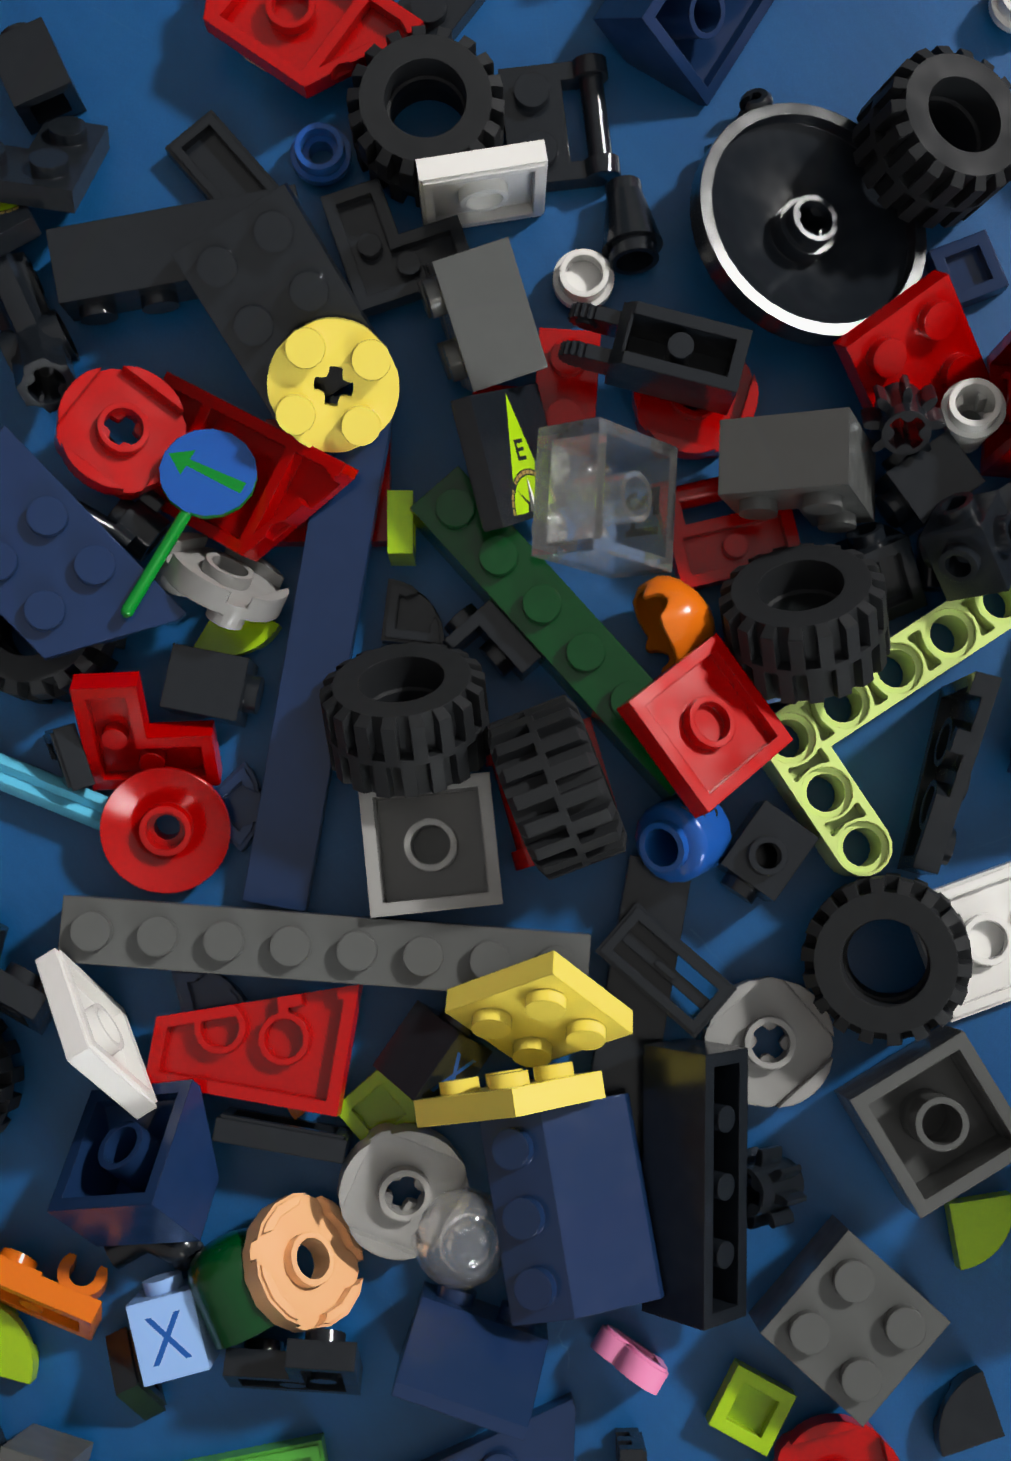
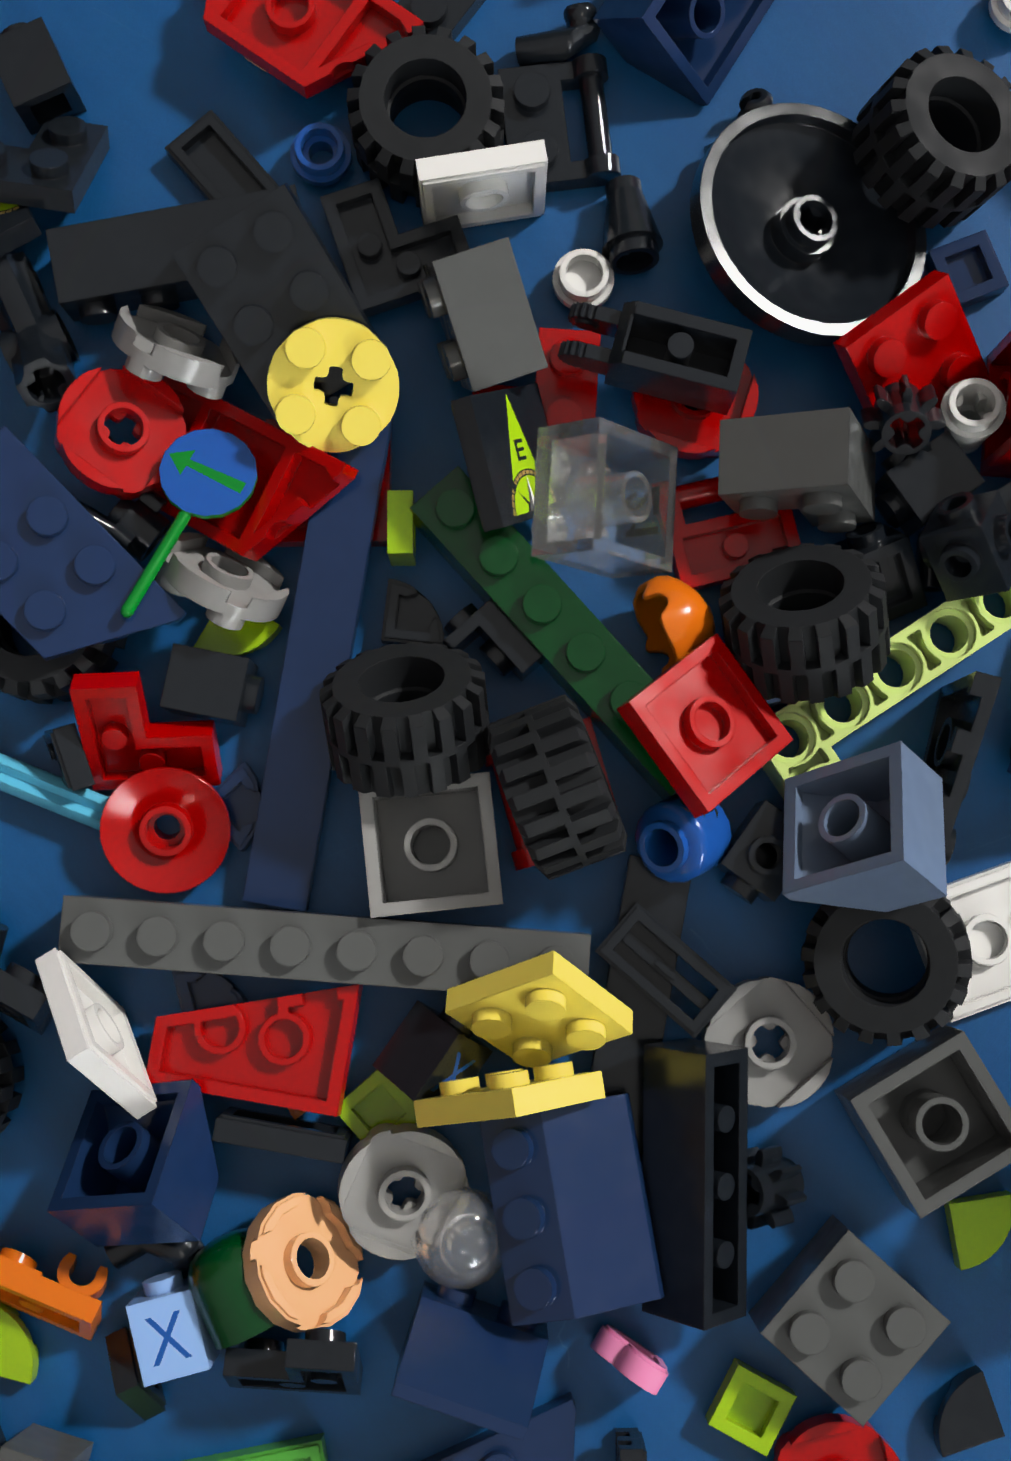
(174, 346): none -> light grey plate
(562, 43): none -> black arm
(865, 832): none -> sand blue slope

